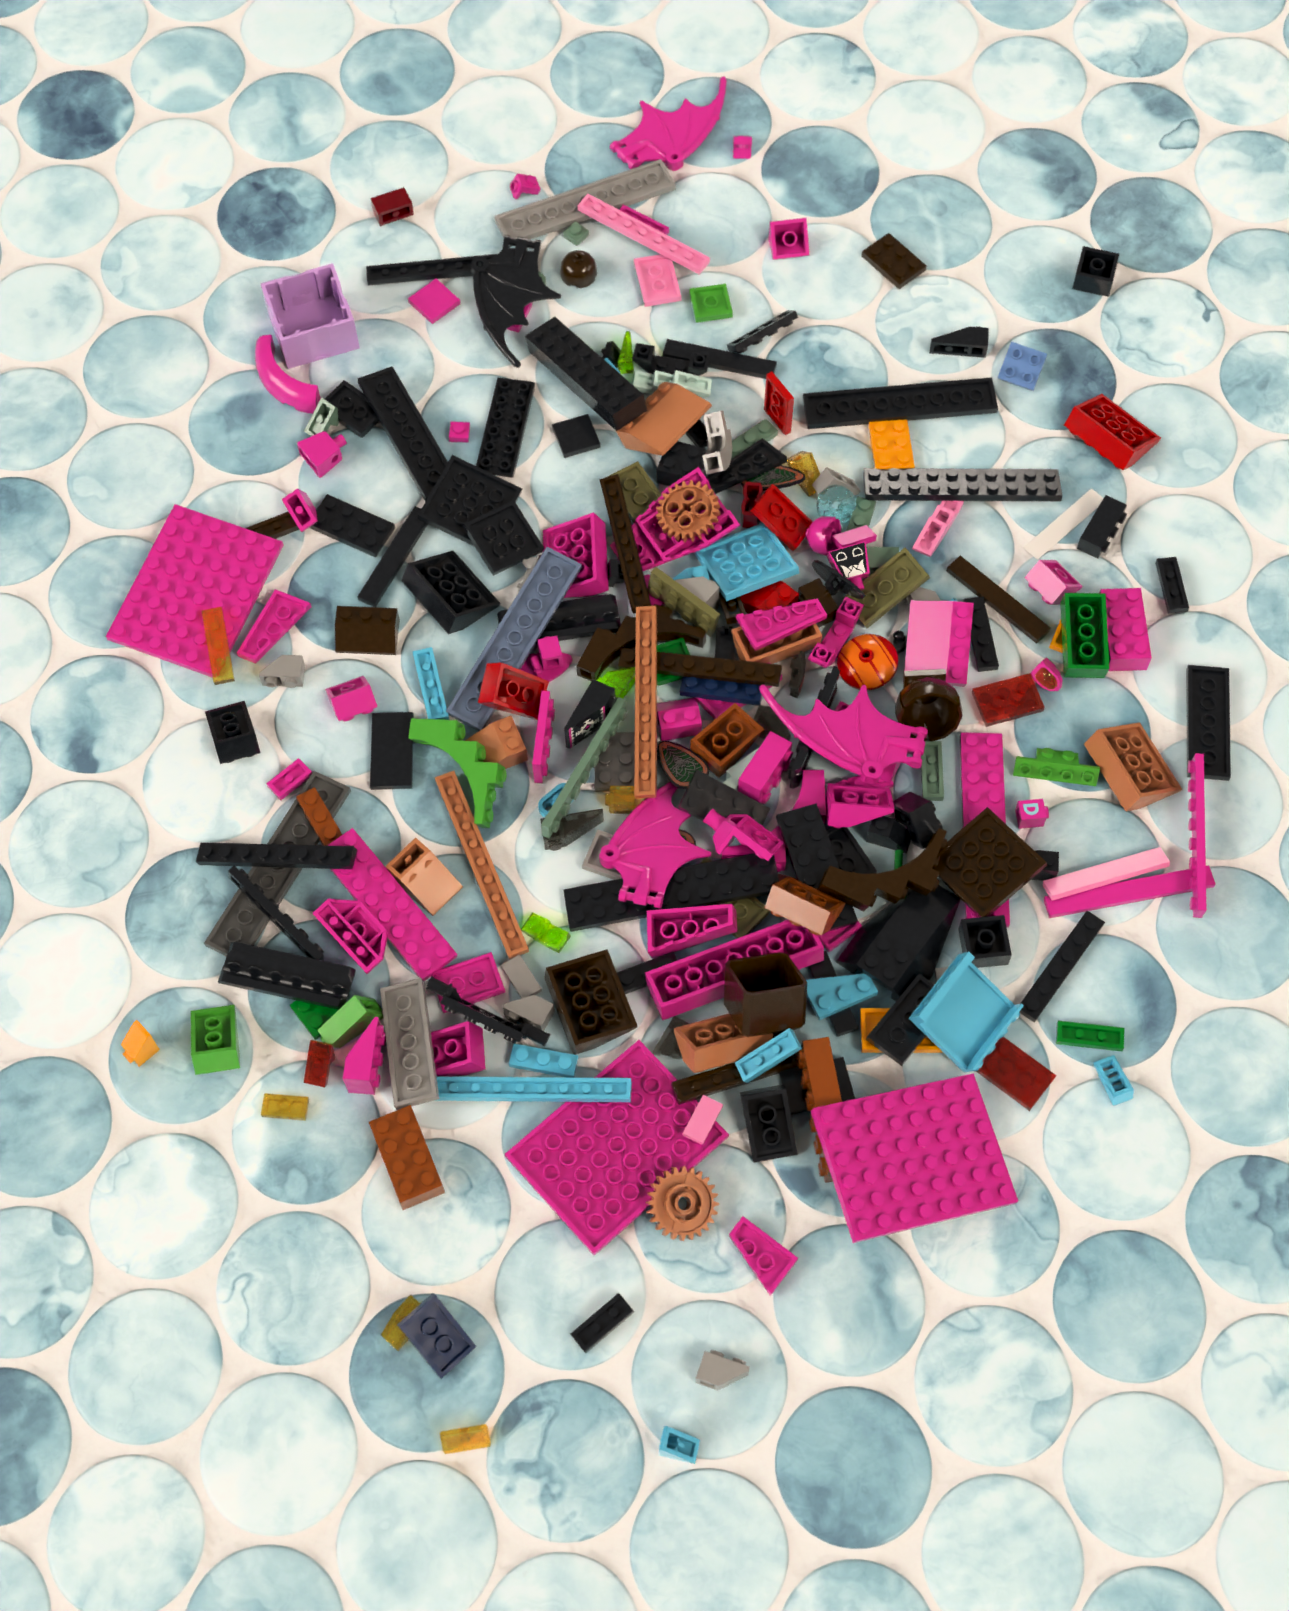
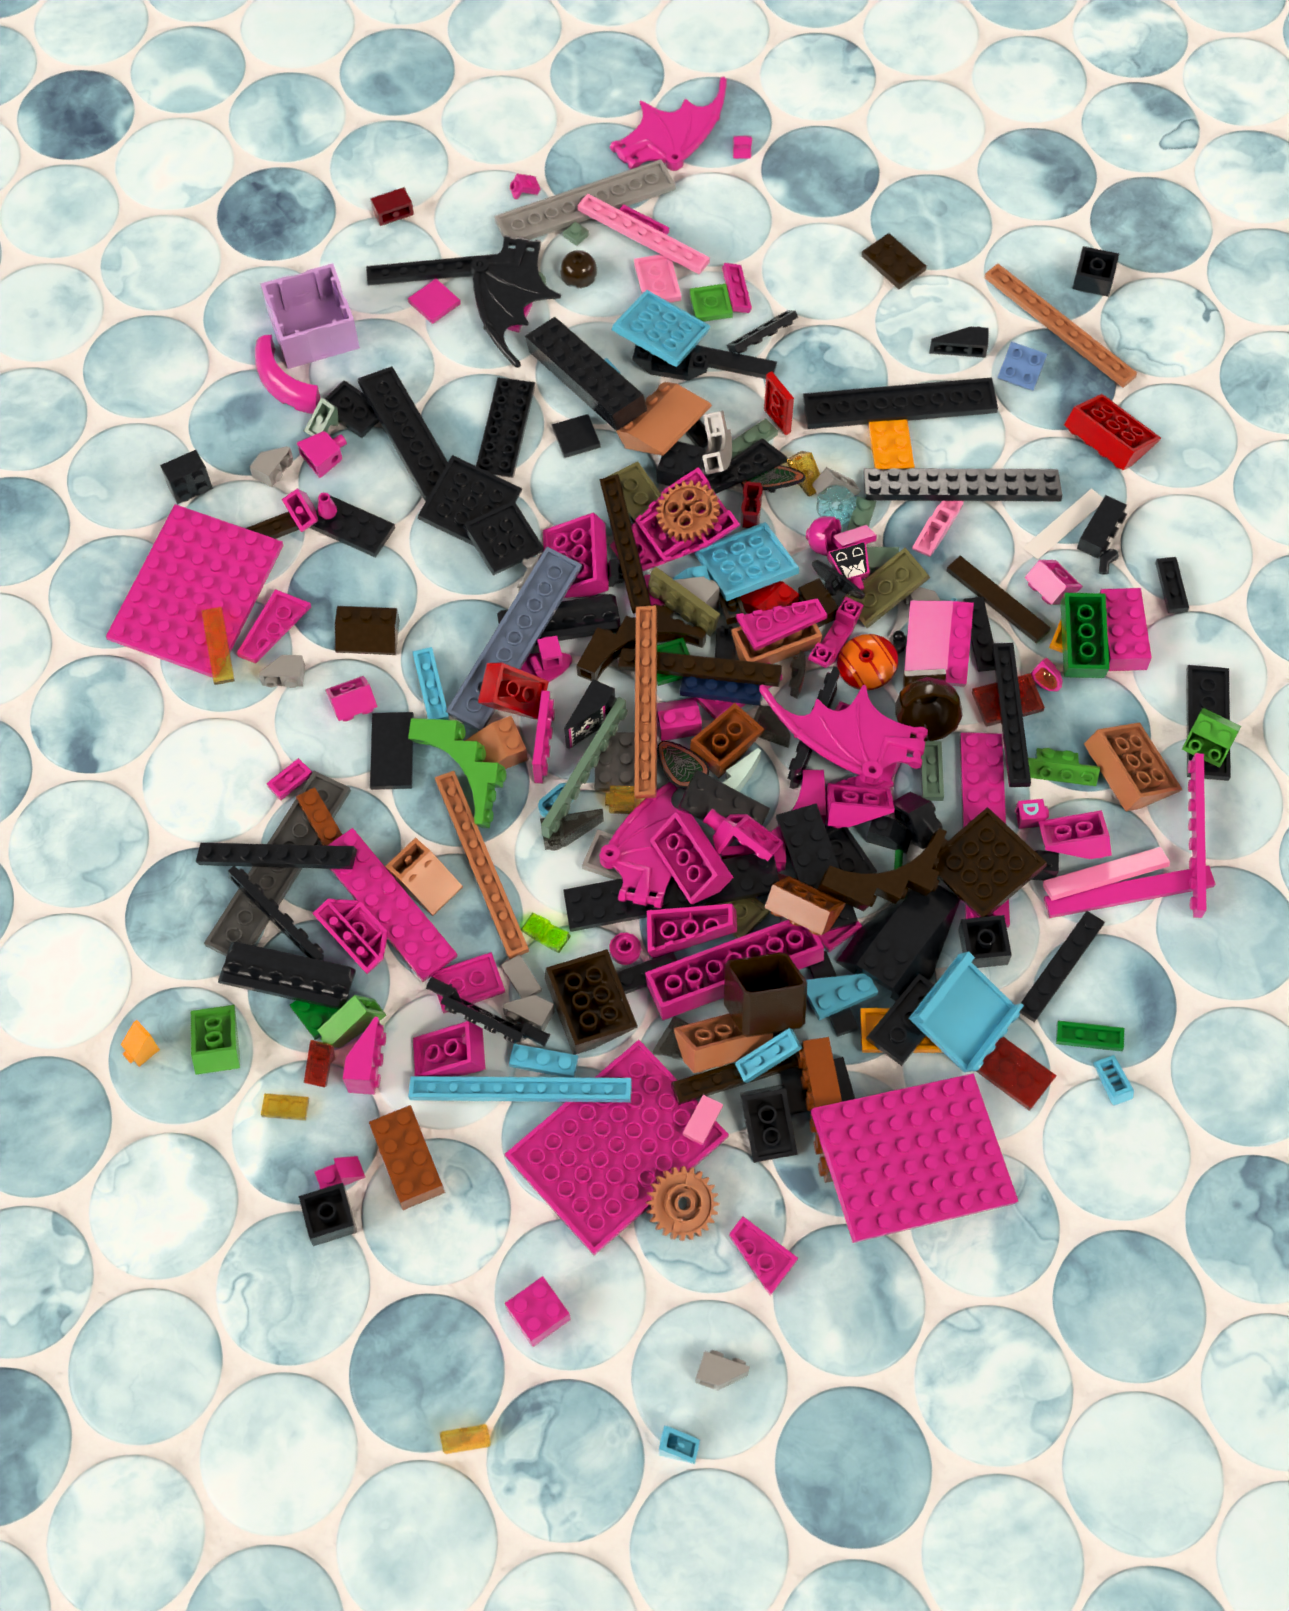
(186, 476): none -> black brick
(232, 732): black slope -> none
(271, 464): none -> light grey slope
(326, 506): none -> dark pink cone
(328, 1214): none -> black brick
(345, 1171): none -> dark pink slope
(392, 559): black tile -> none
(392, 1332): clear yellow slope -> none
(409, 1044): light grey plate -> none
(436, 1335): dark blue plate -> none
(449, 591): black slope -> none
(459, 432): dark pink plate -> none
(537, 1311): none -> dark pink brick
(602, 1323): black hinge -> none
(611, 352): black tile -> none
(619, 679): clear neon green slope -> none
(625, 361): clear neon green slope -> none
(625, 948): none -> dark pink plate
(649, 382): light aqua slope -> none
(661, 328): none -> medium azure plate
(690, 857): none -> dark pink slope
(736, 288): none -> dark pink plate
(766, 768): dark pink brick -> none
(782, 517): red tile -> none
(788, 238): dark pink slope -> none
(1011, 715): none -> black plate
(1060, 325): none -> nougat plate
(1077, 835): none -> dark pink slope
(1107, 558): none -> black arm
(1212, 737): none -> bright green slope

